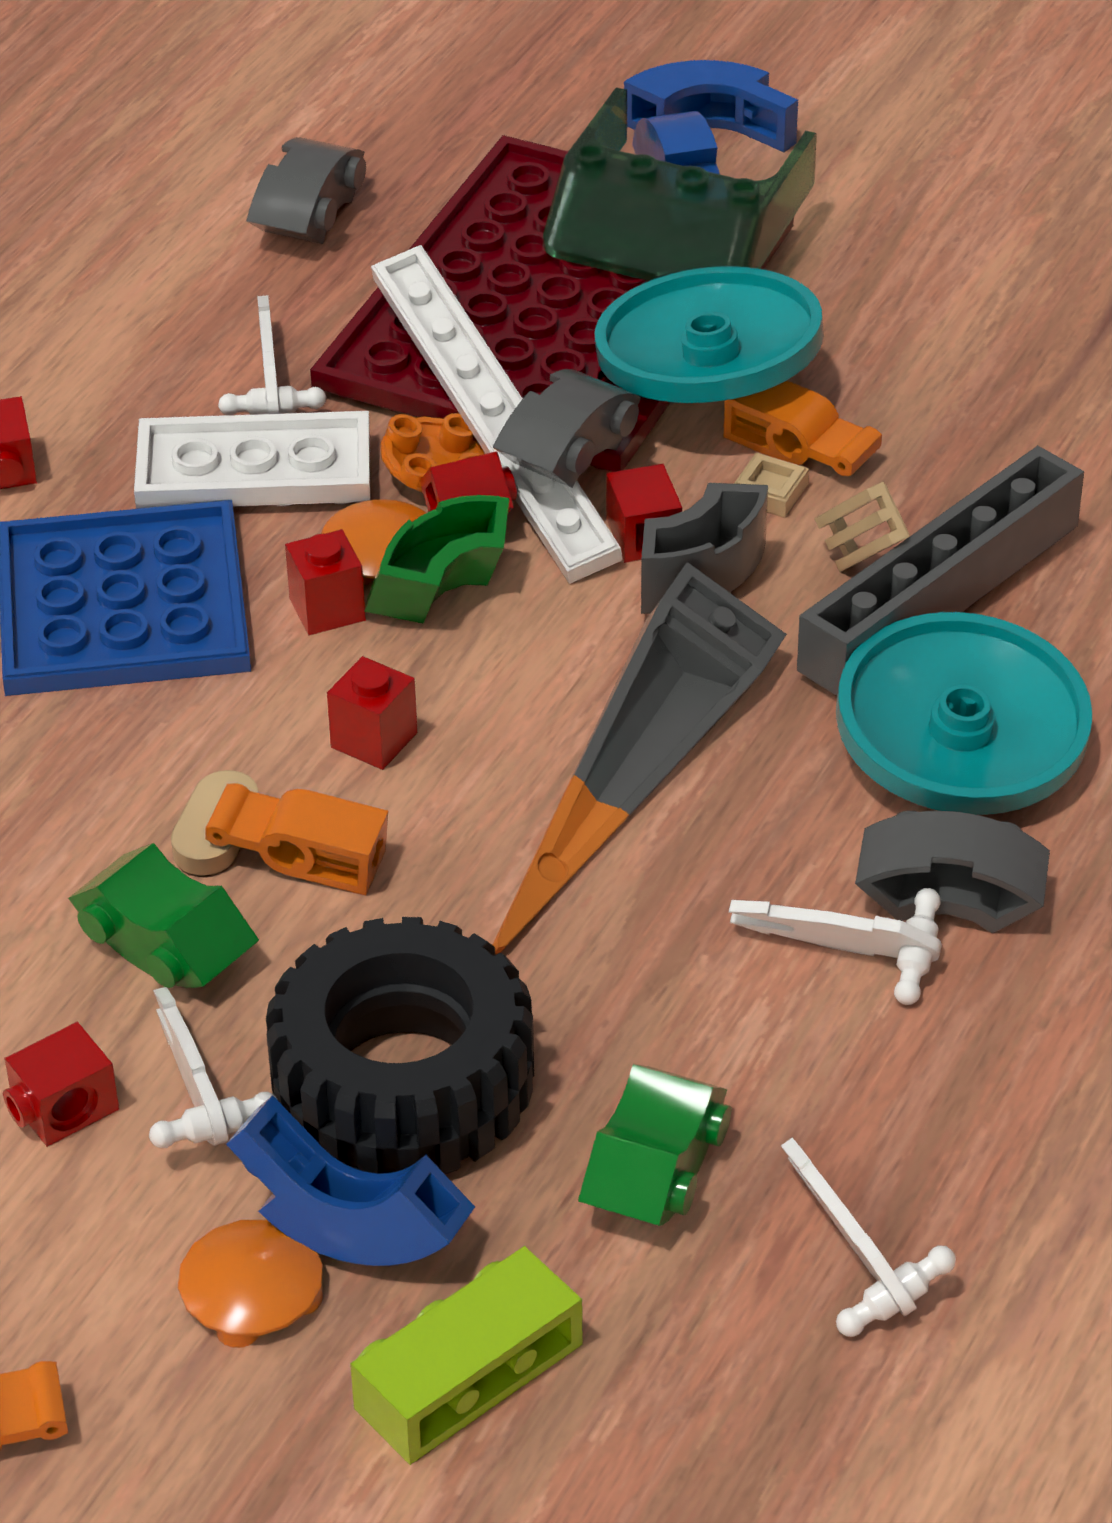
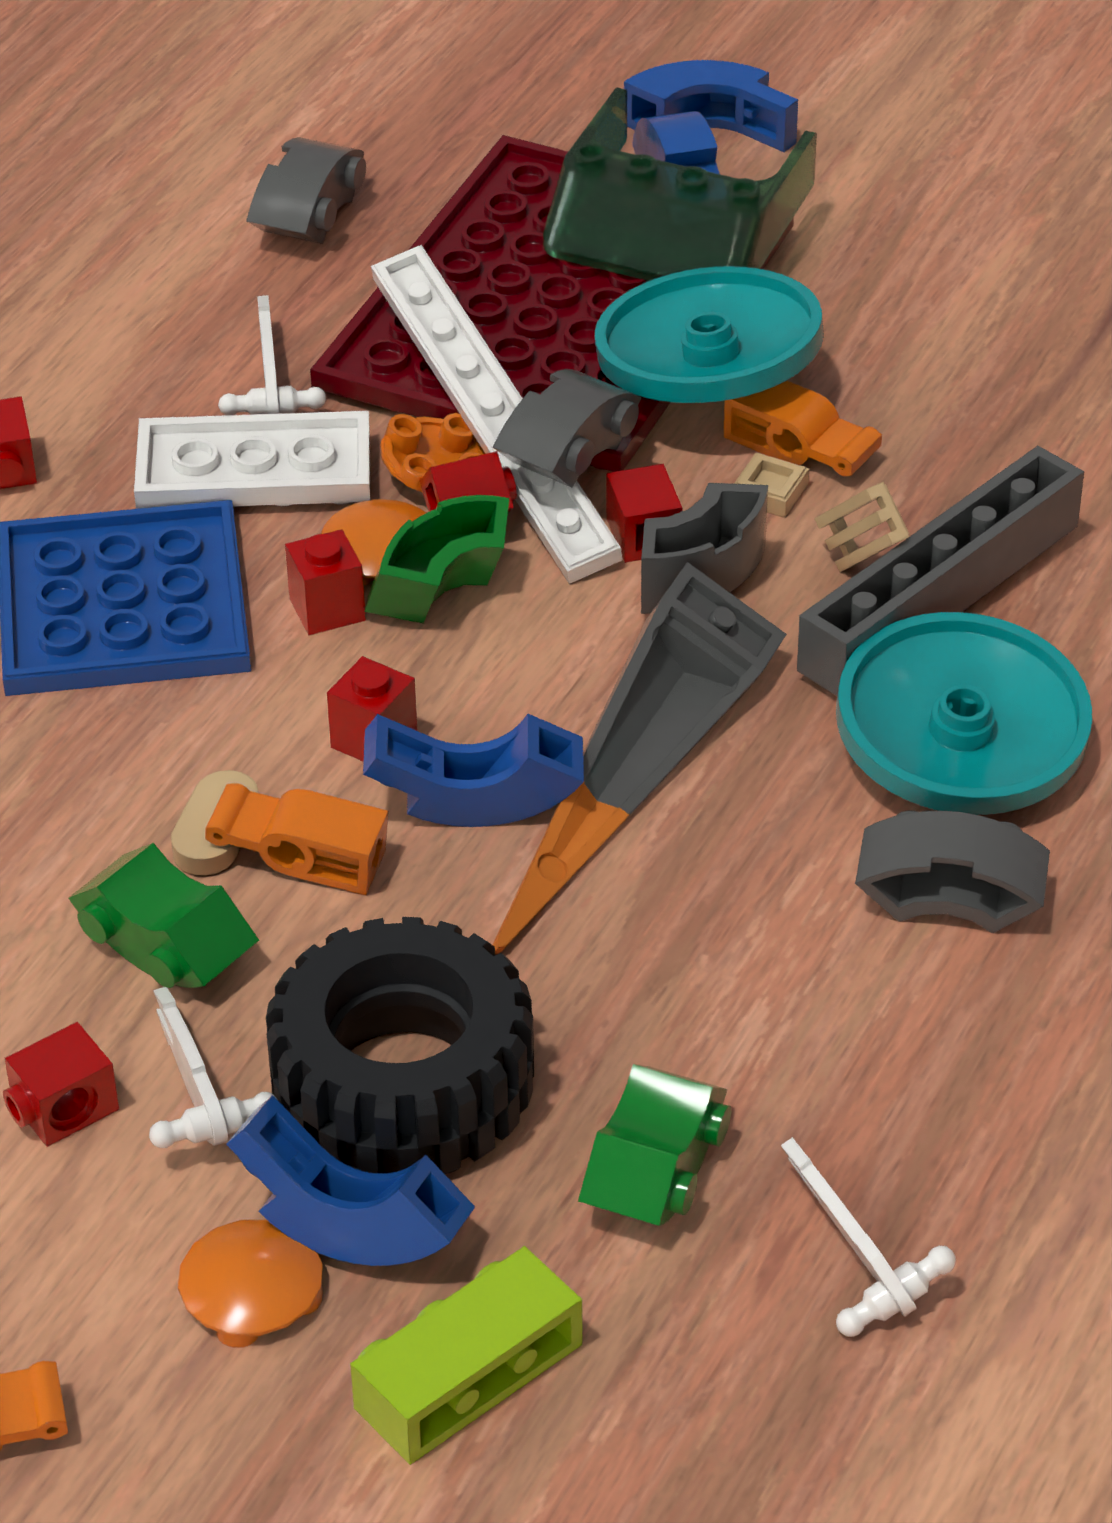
(476, 782): none -> blue arch
(910, 941): white piece -> none

